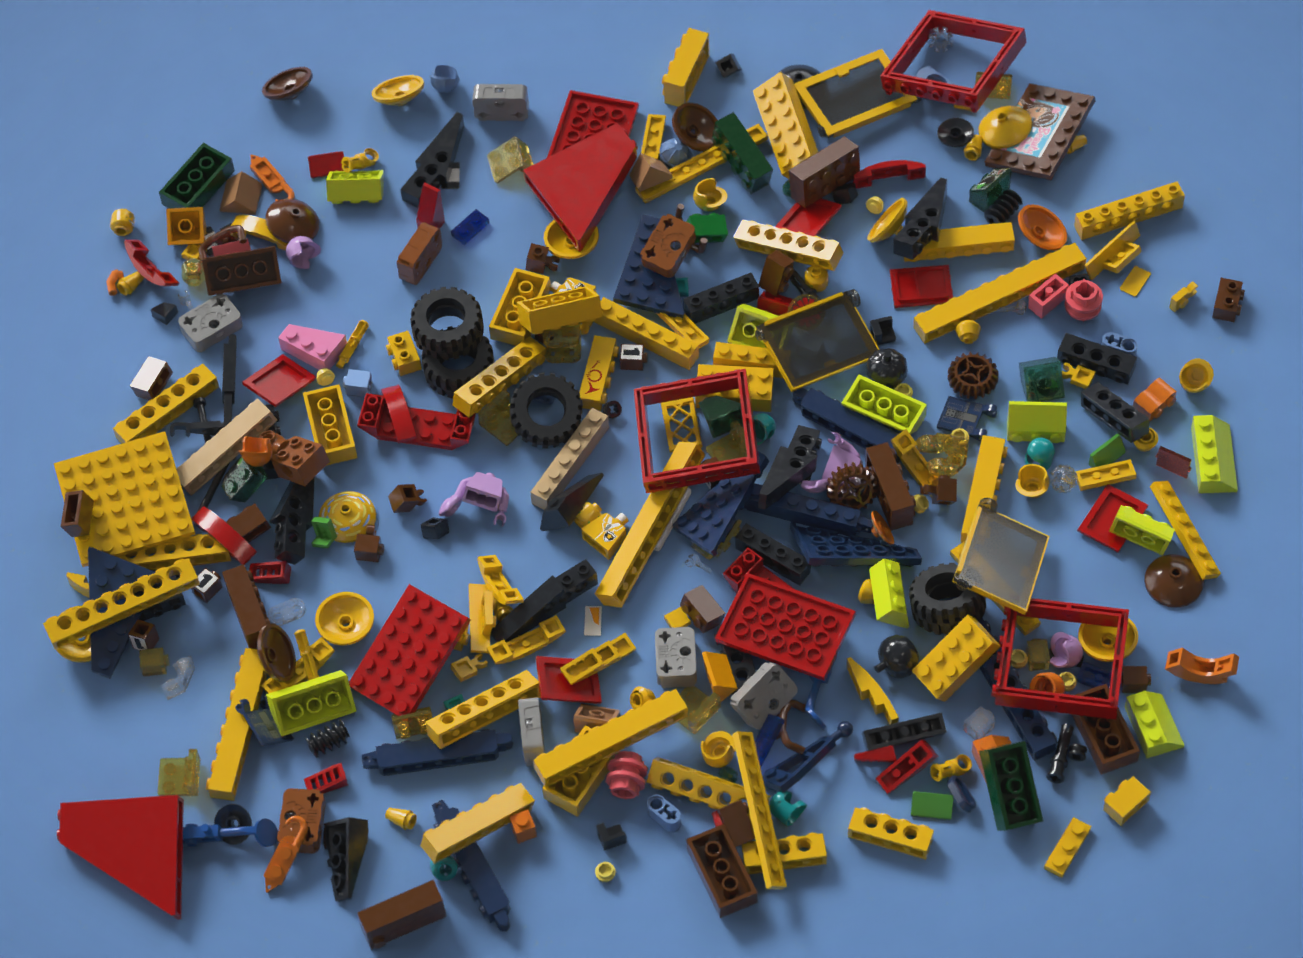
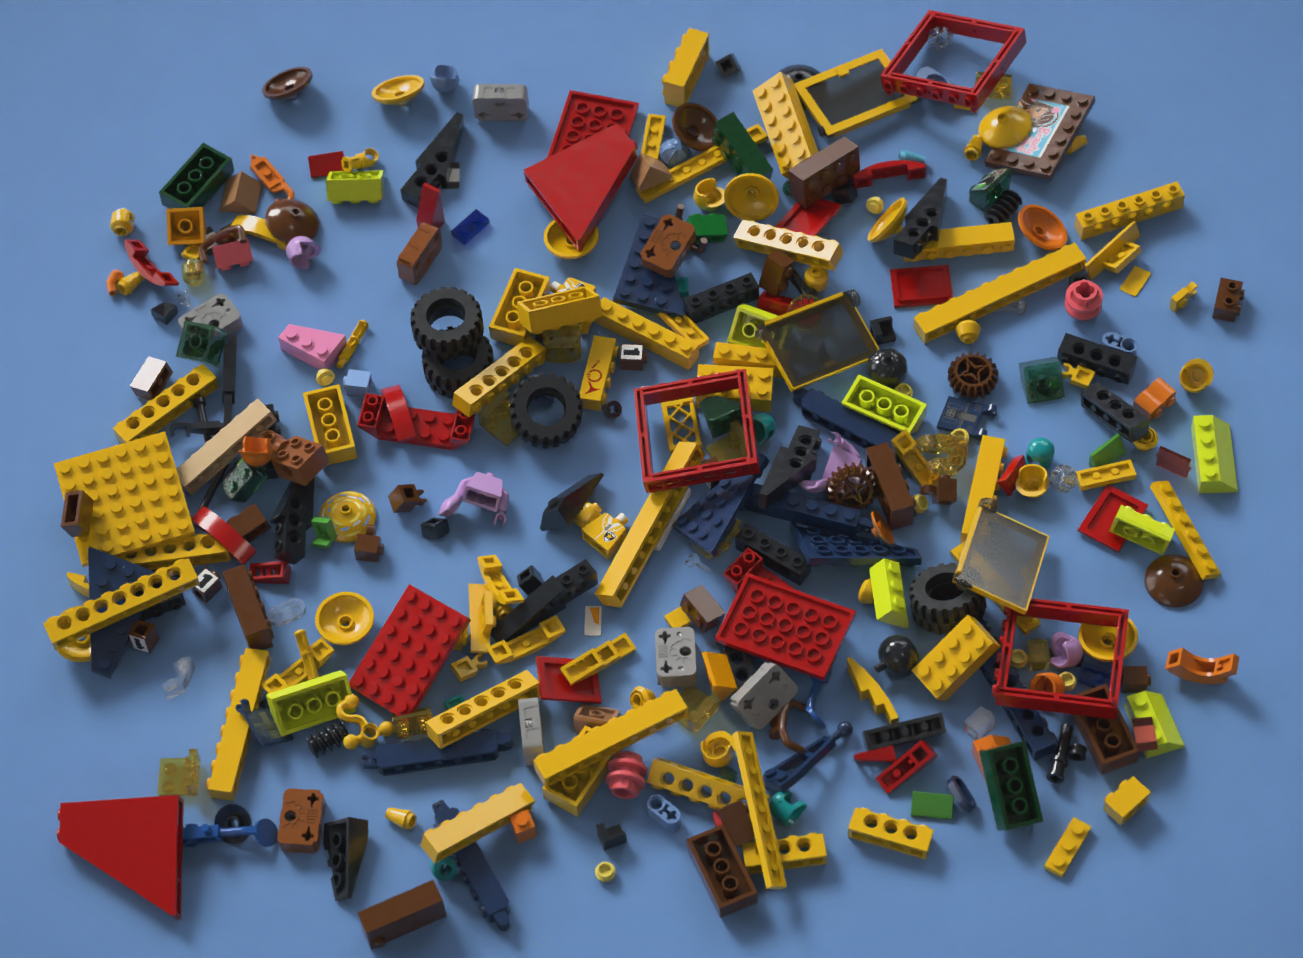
(153, 661): clear yellow brick -> none
(201, 343): none -> clear green slope
(241, 270): reddish brown brick -> none
(276, 653): reddish brown dish -> none
(279, 380): red piece -> none
(285, 855): orange plate -> none
(324, 774): red slope -> none
(352, 741): none -> yellow piece
(404, 353): yellow brick -> none
(509, 158): clear yellow bracket -> none
(529, 579): none -> black slope
(538, 259): reddish brown brick -> none
(570, 458): tan brick -> none
(751, 204): none -> yellow dish
(767, 736): clear blue tile -> none
(908, 155): none -> medium azure cone
(944, 771): yellow connector -> none
(955, 132): black dish -> none
(1010, 475): none -> red slope
(1036, 420): neon yellow slope -> none
(1048, 296): coral brick -> none
(1144, 734): none -> clear red sticker

